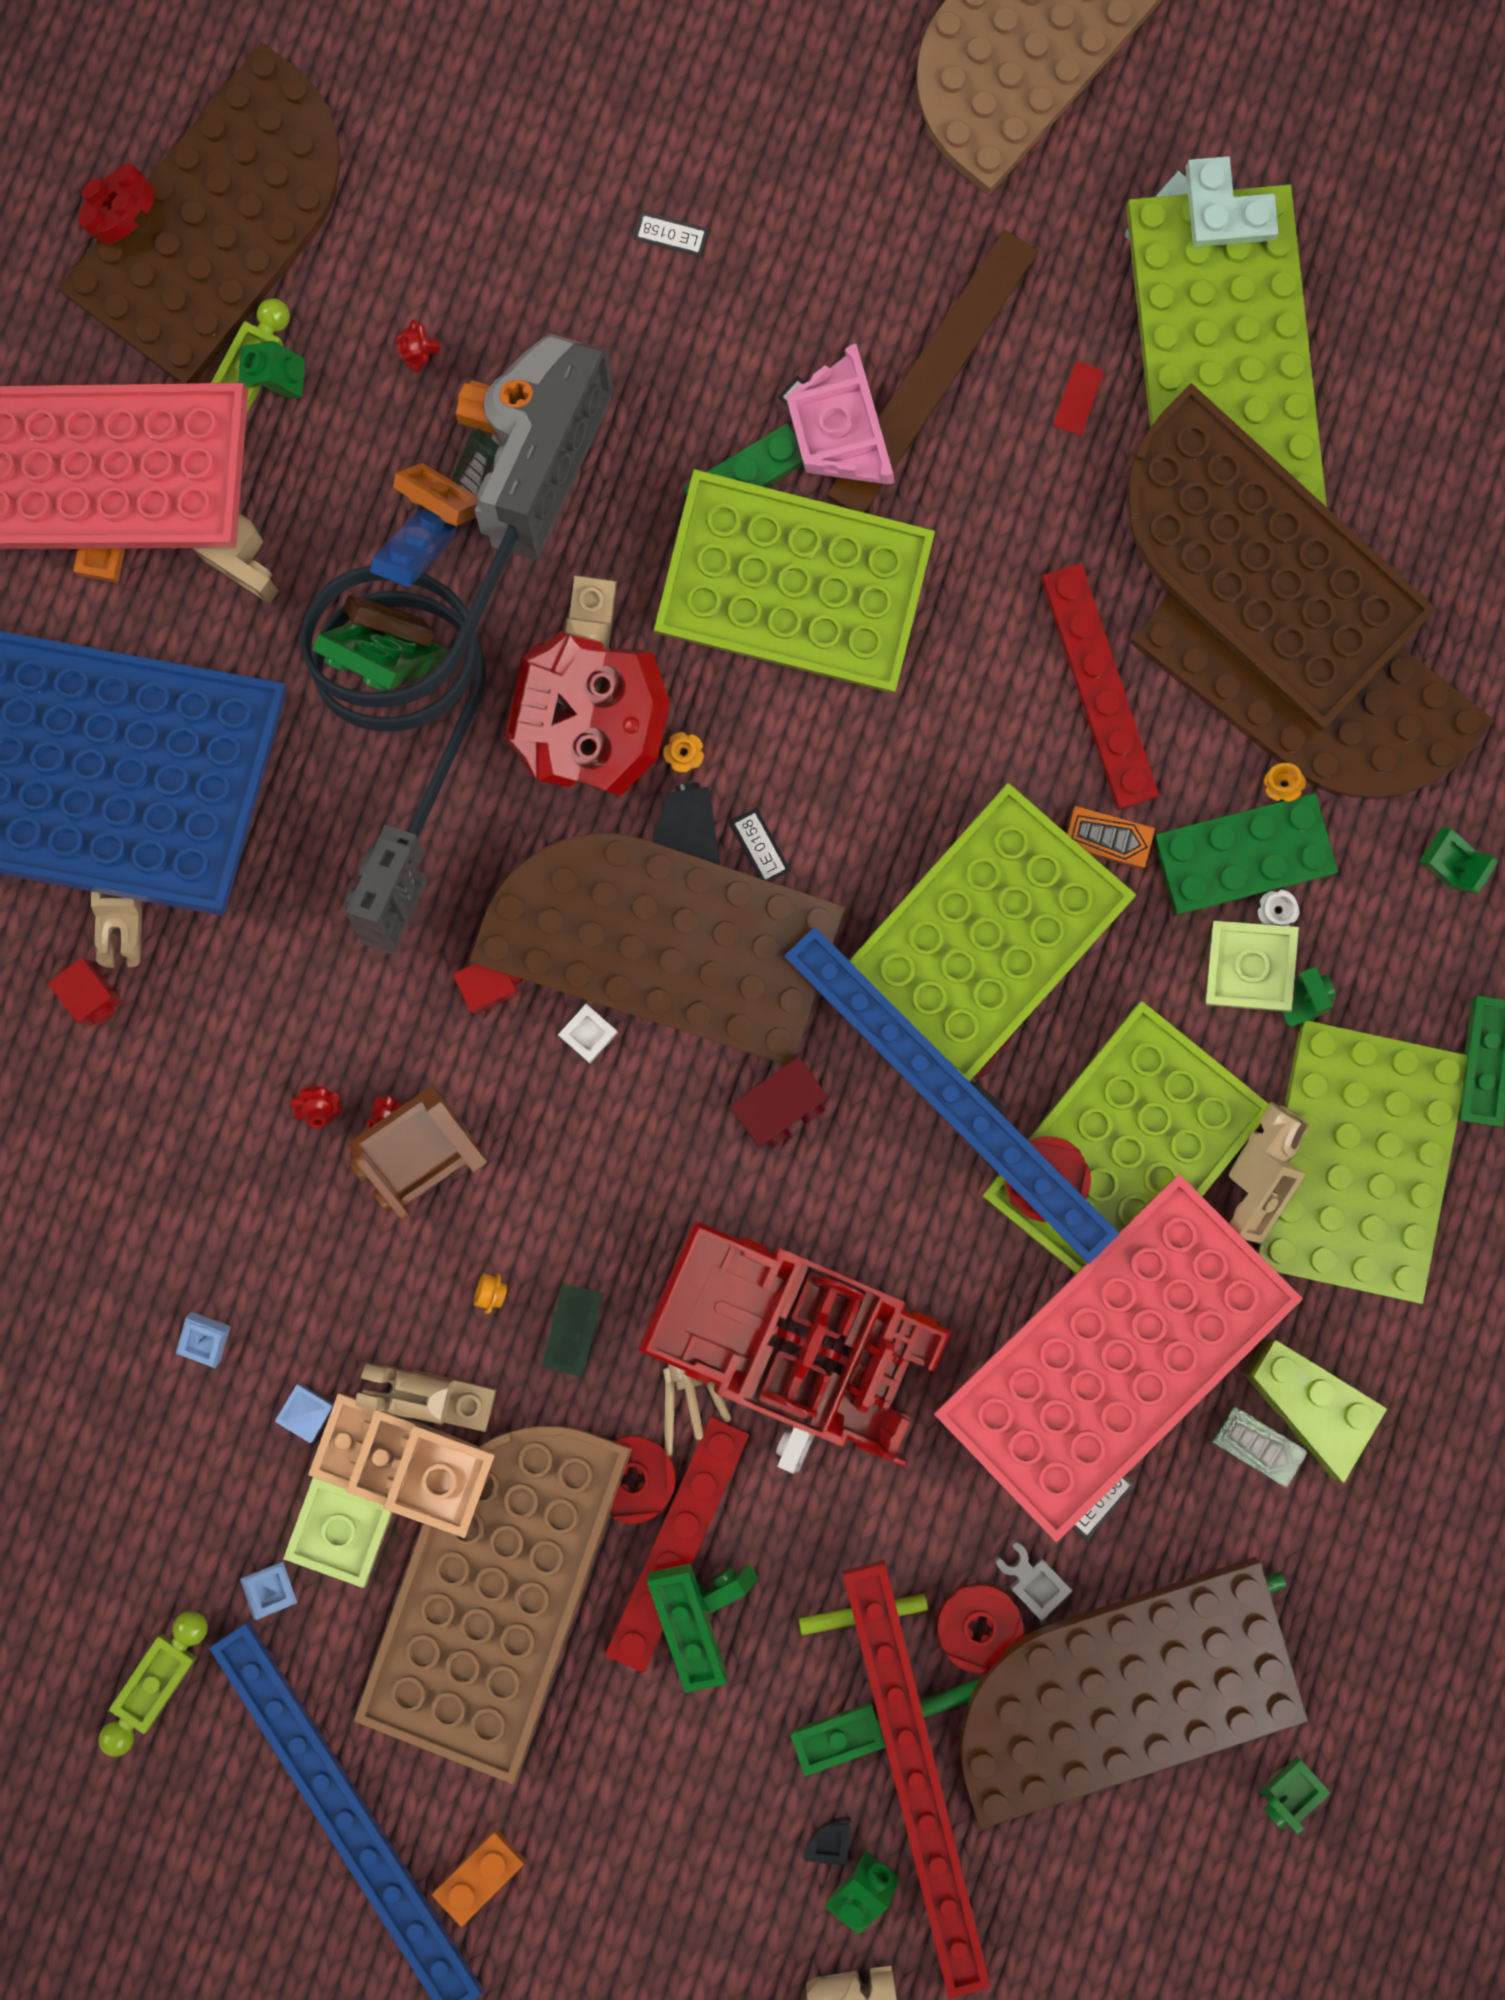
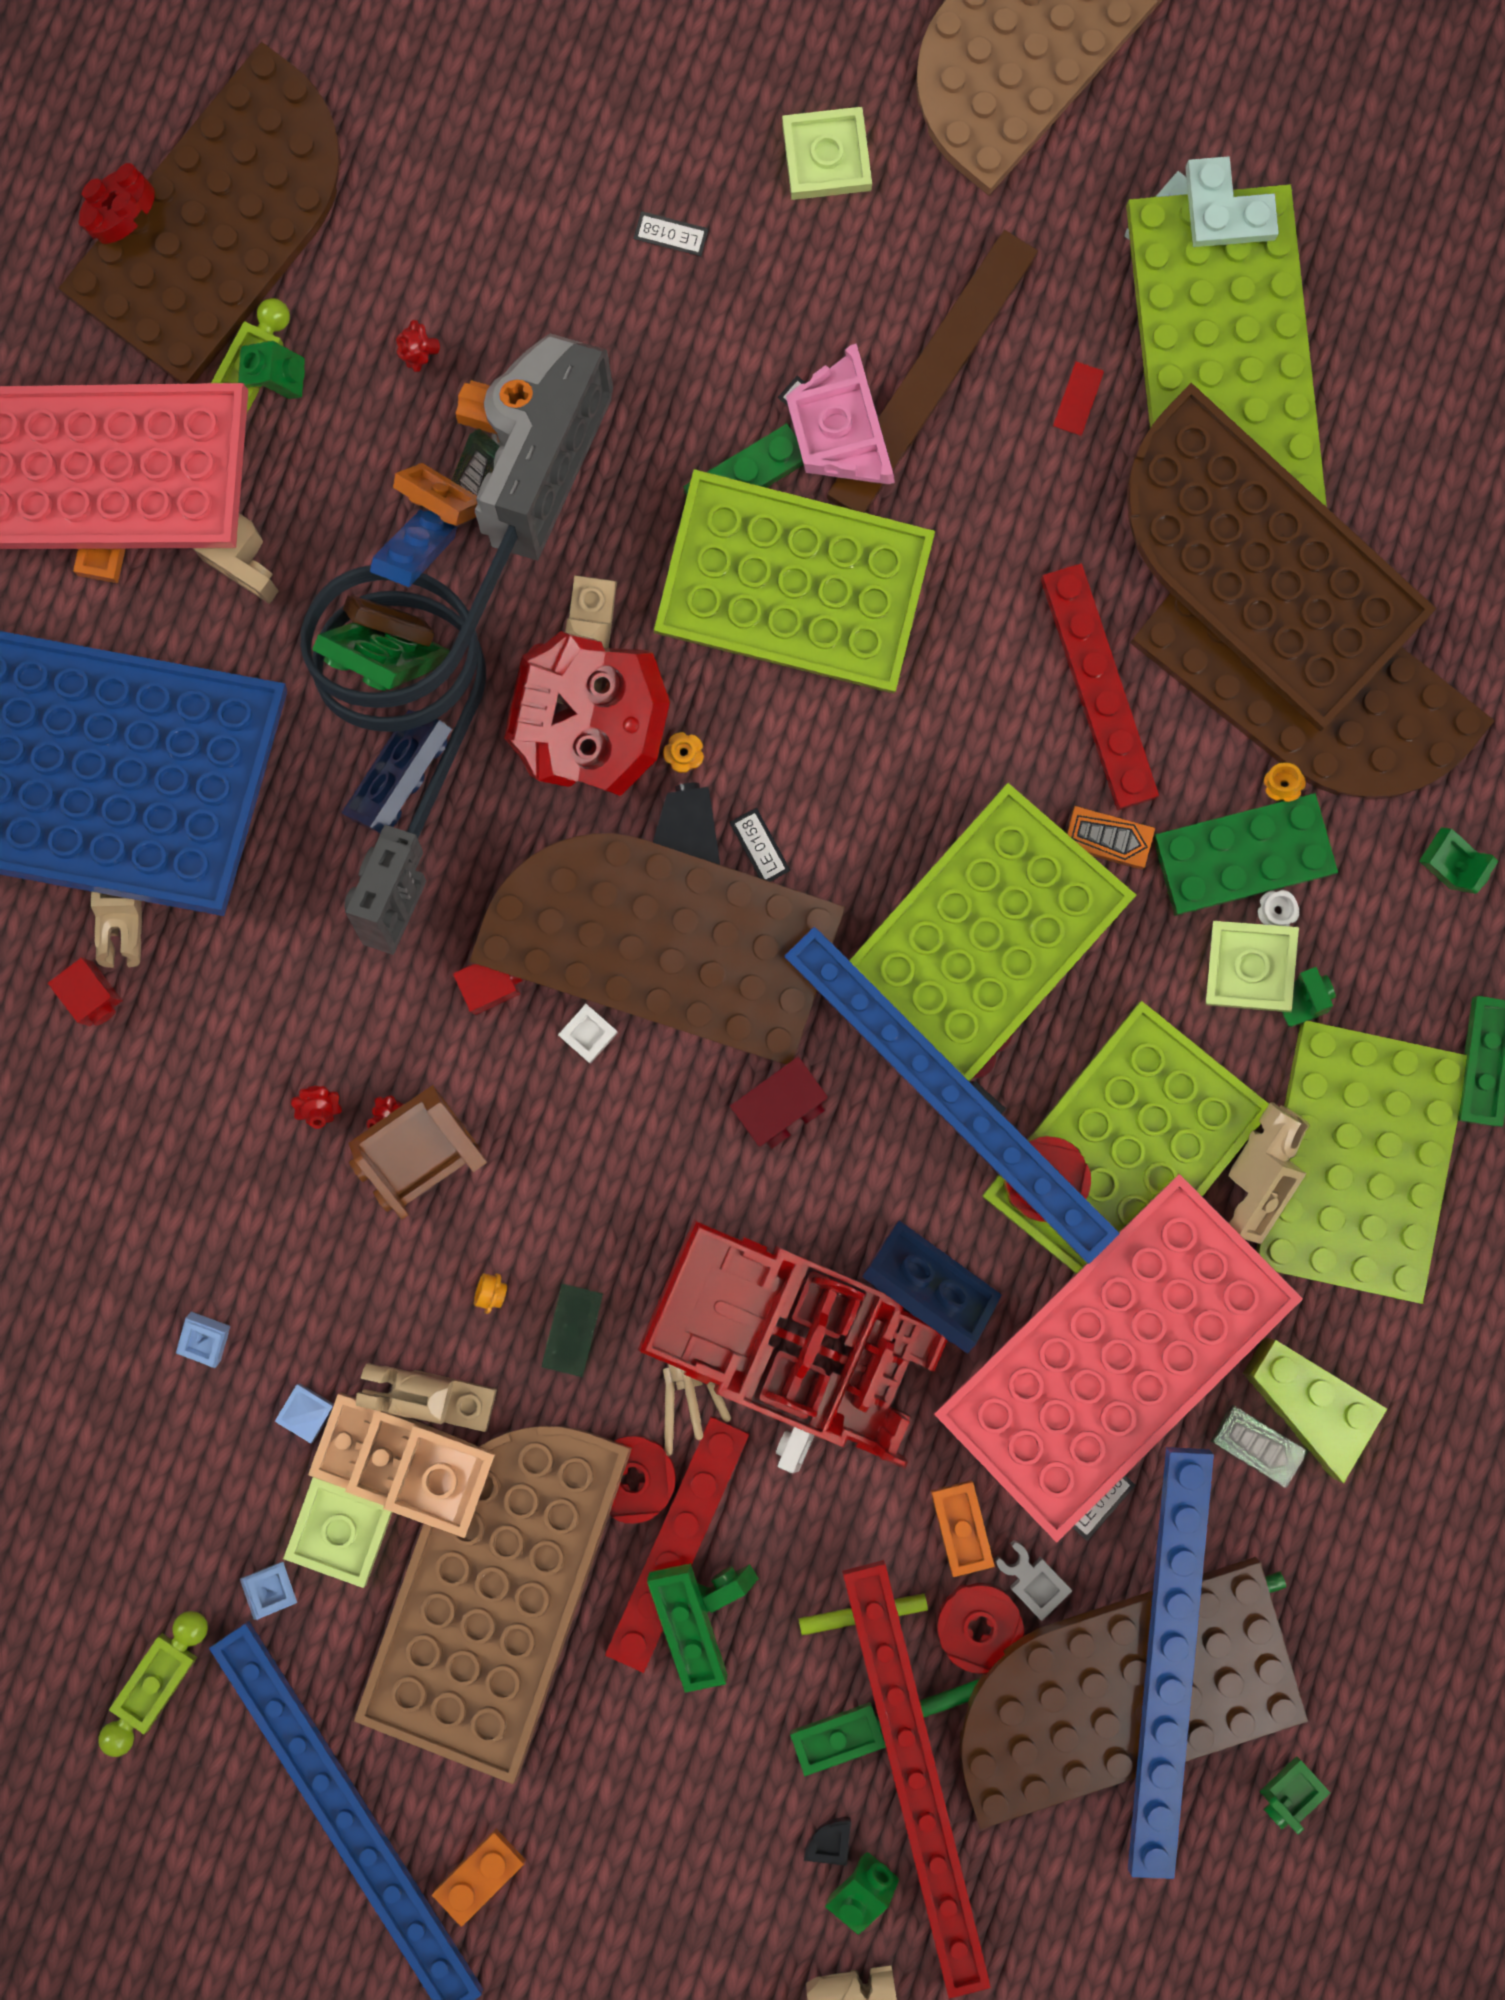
(396, 775): none -> dark blue plate
(826, 153): none -> yellowish green tile
(932, 1286): none -> dark blue plate
(962, 1528): none -> orange plate
(1170, 1662): none -> blue plate

